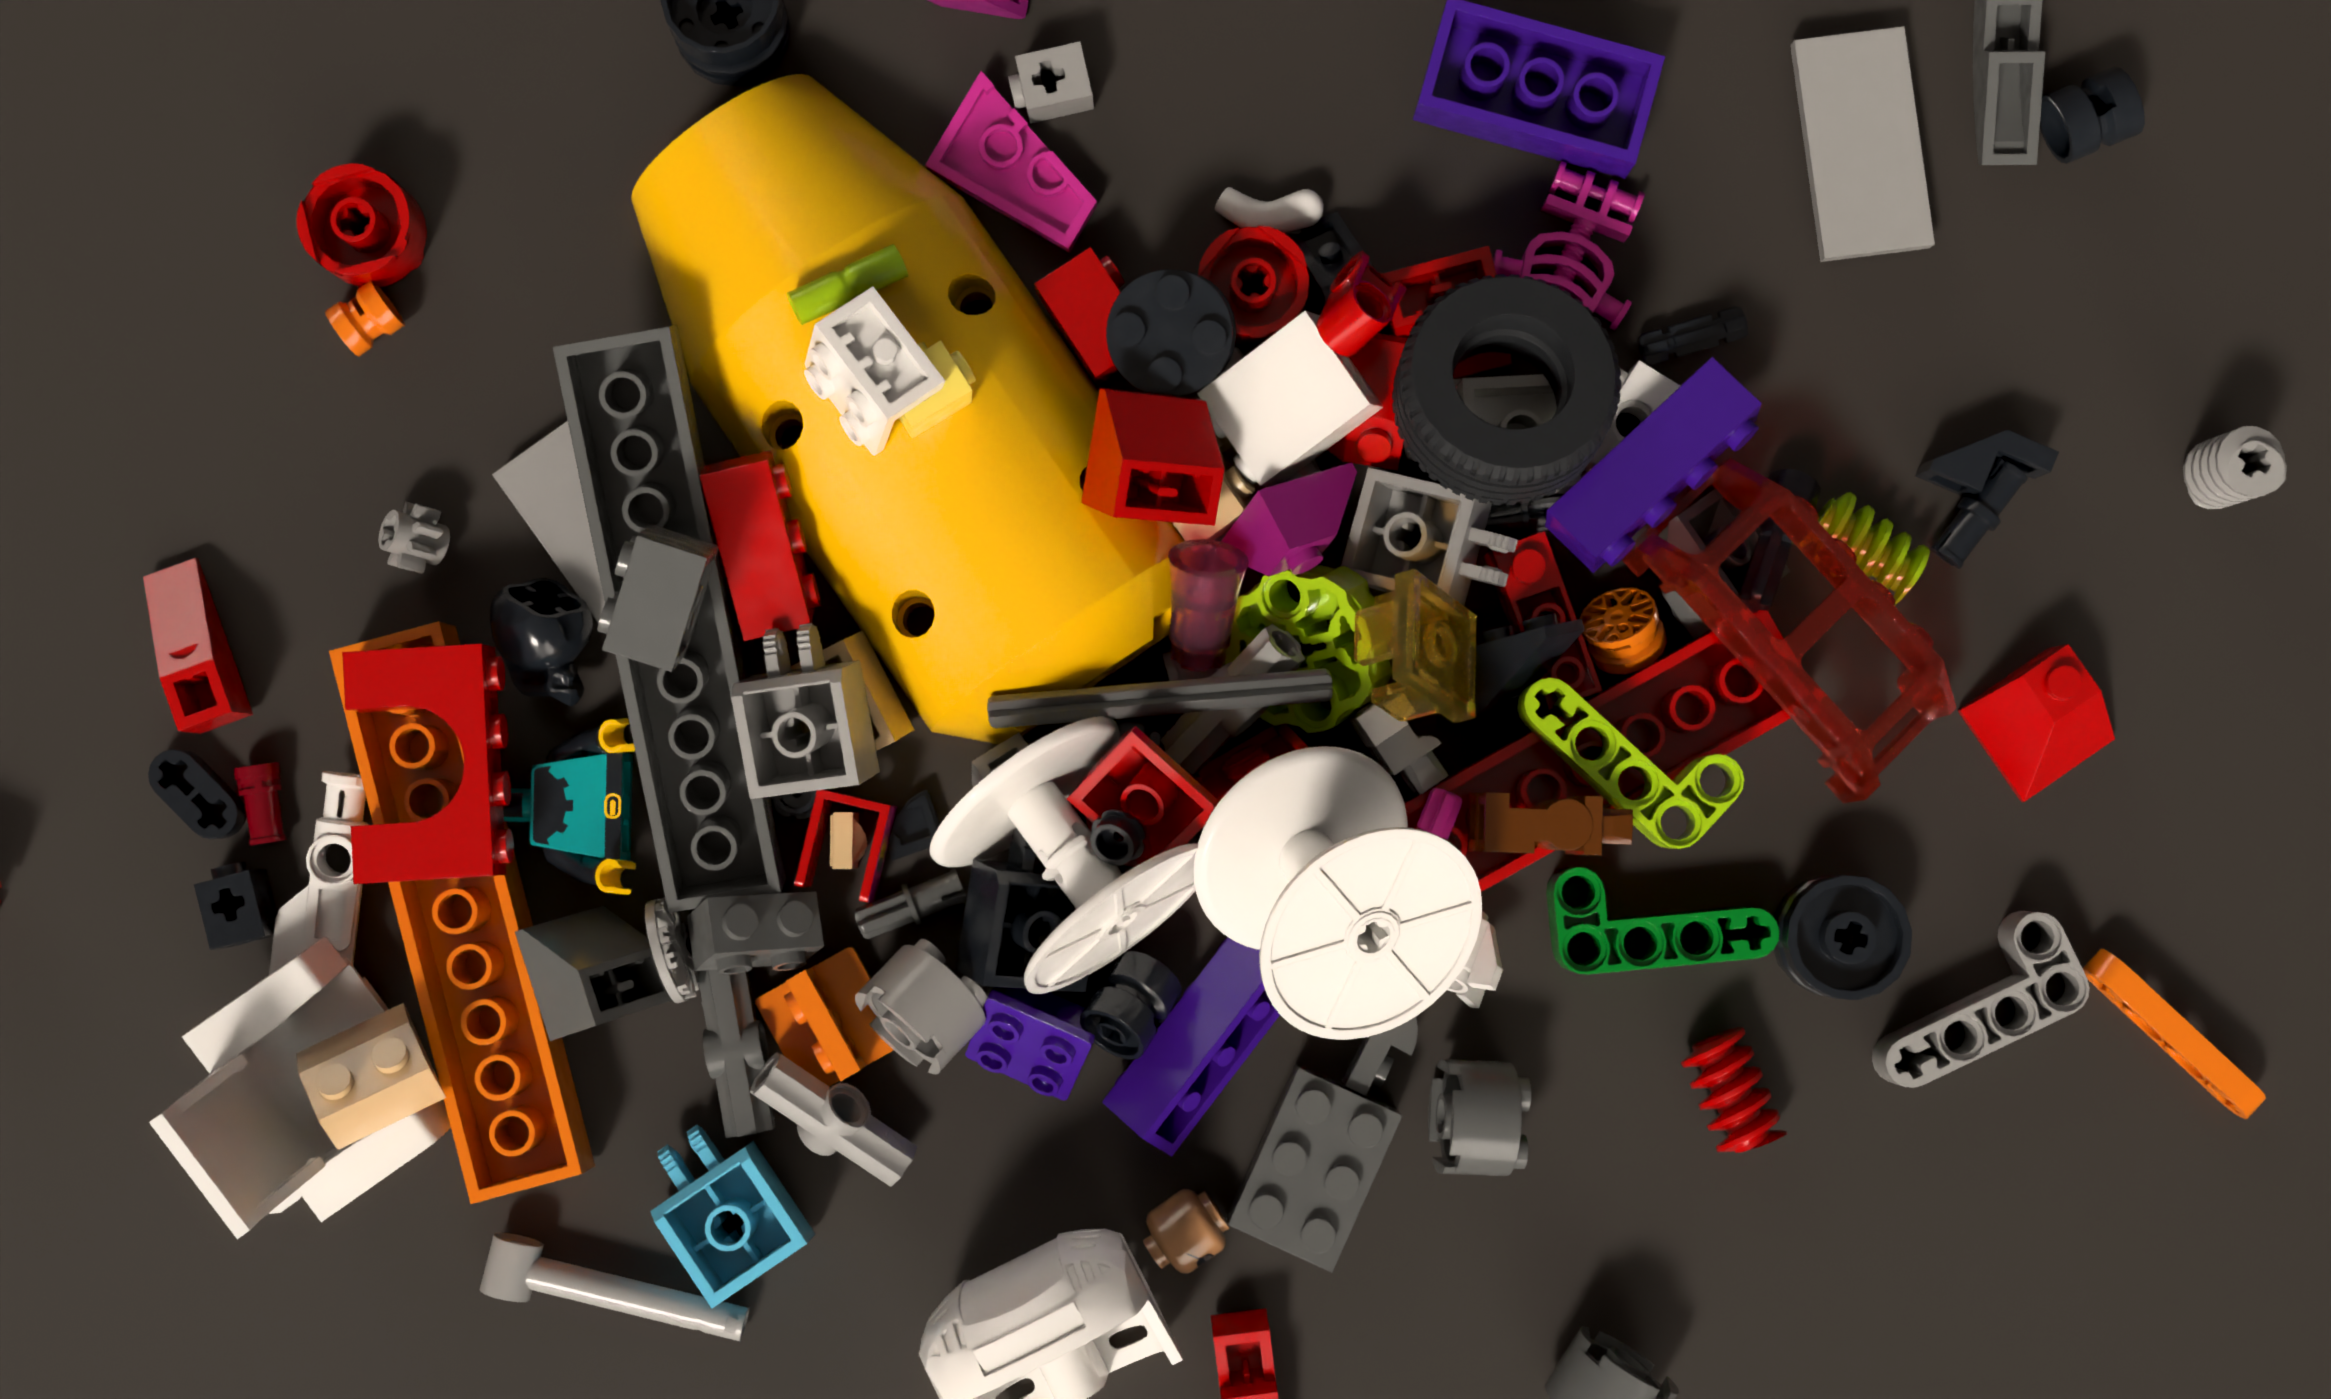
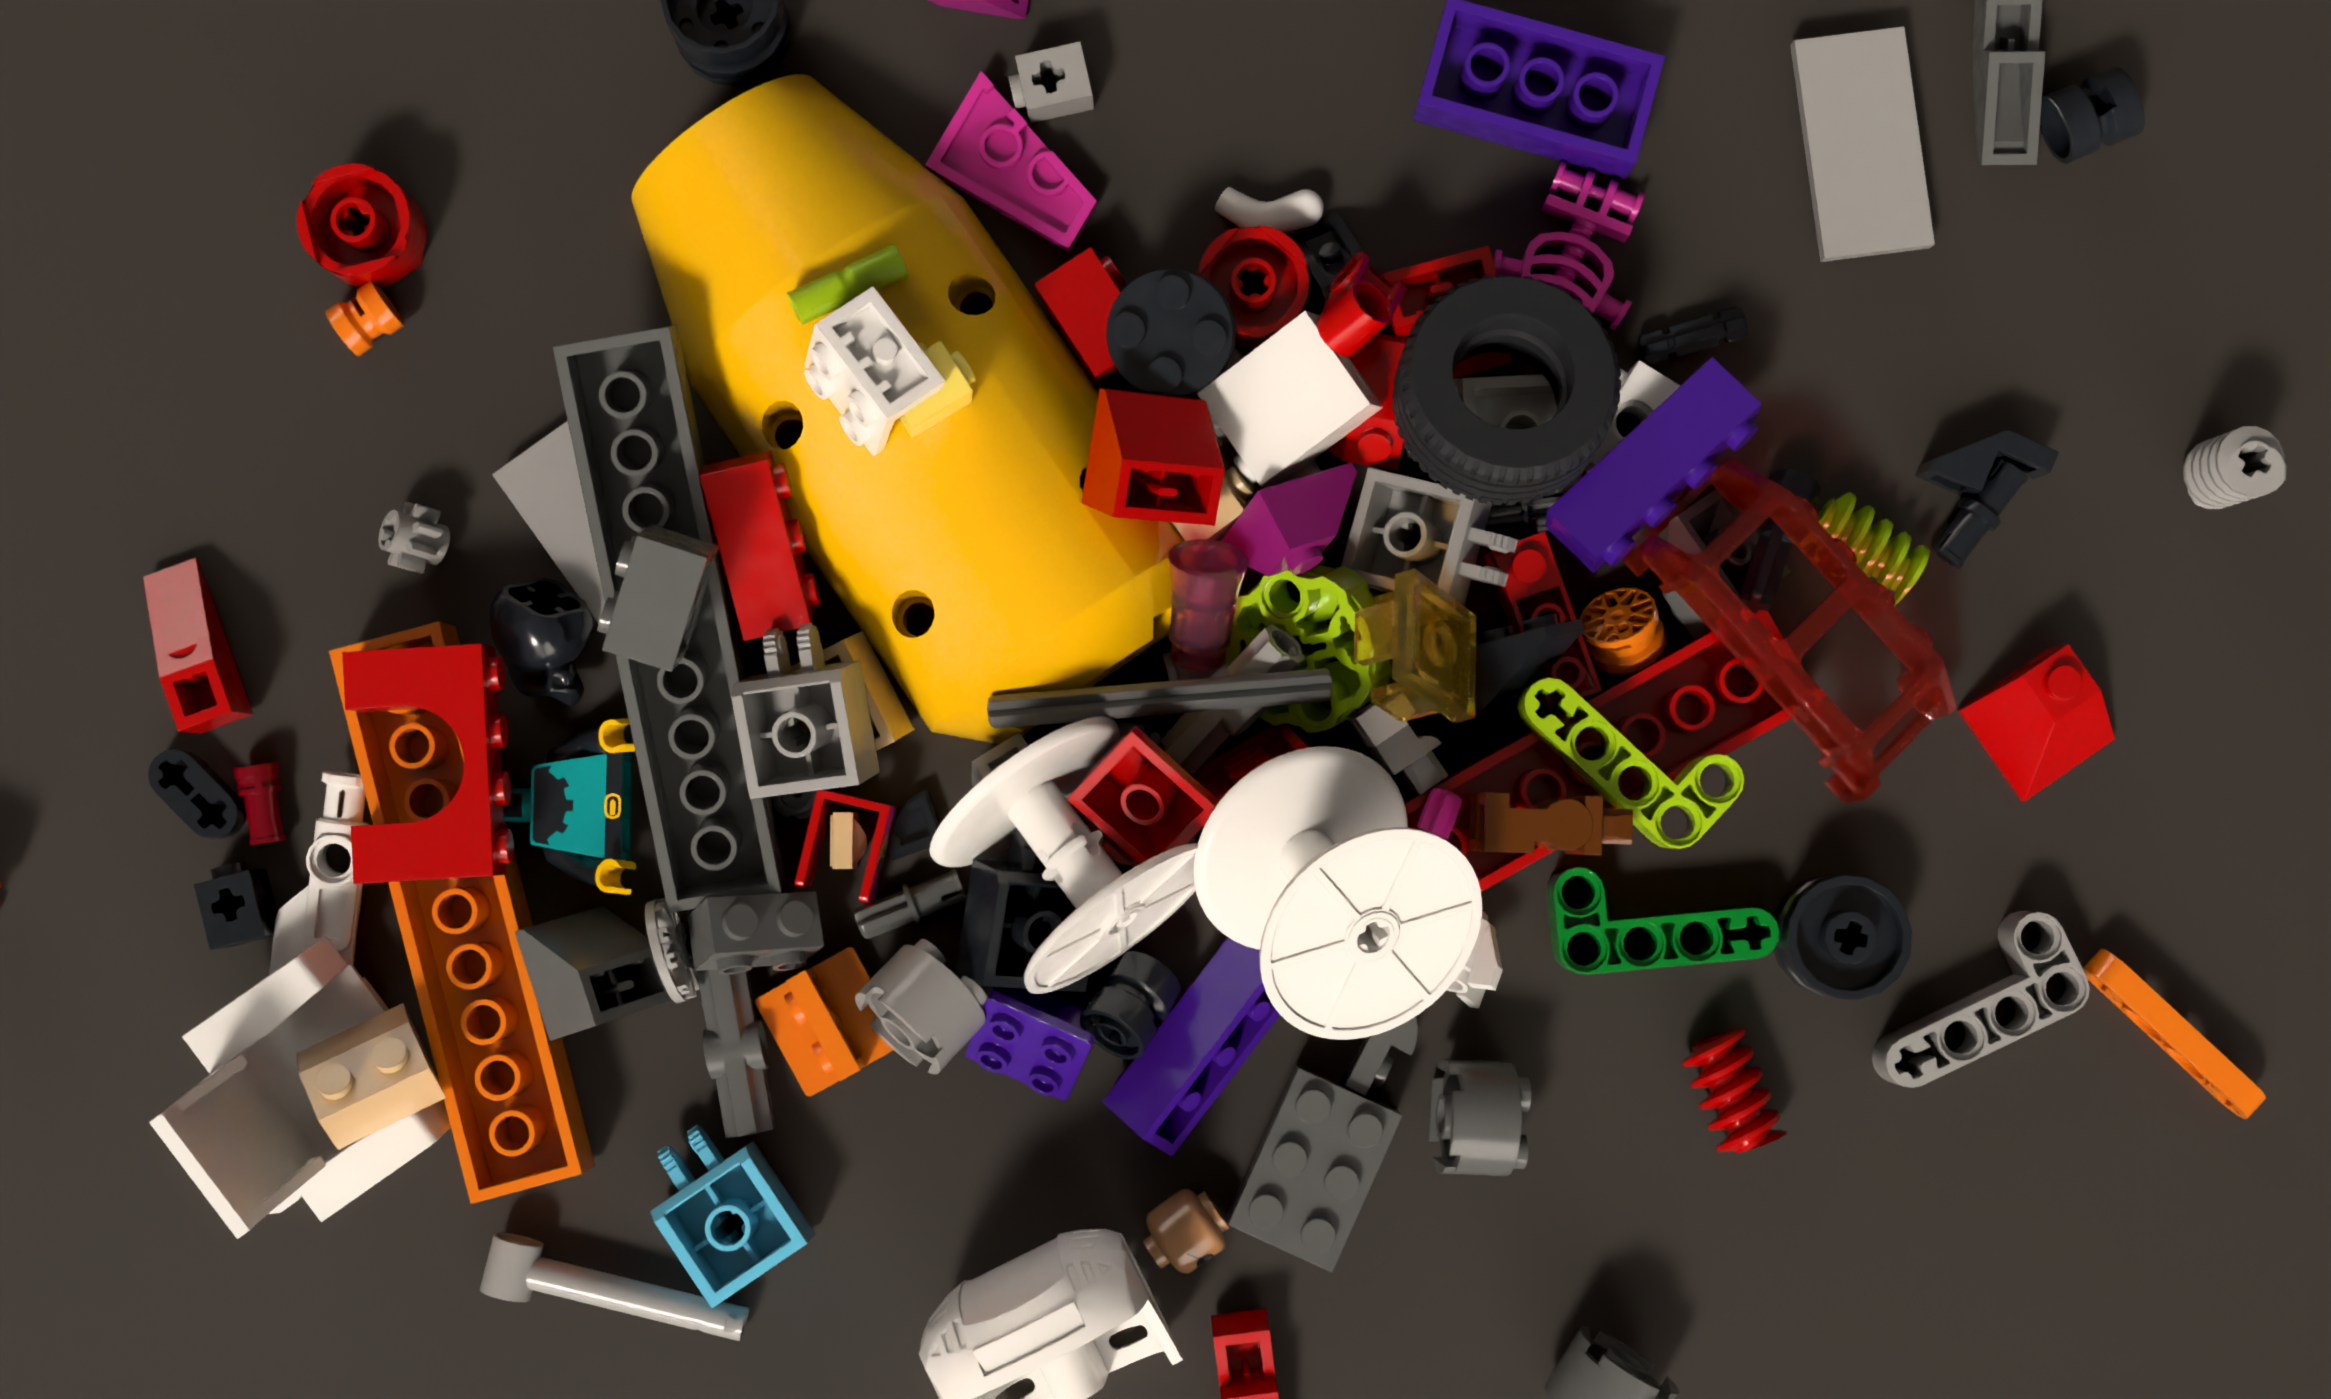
(833, 1119): light grey piece -> none
(1110, 845): black plate -> none

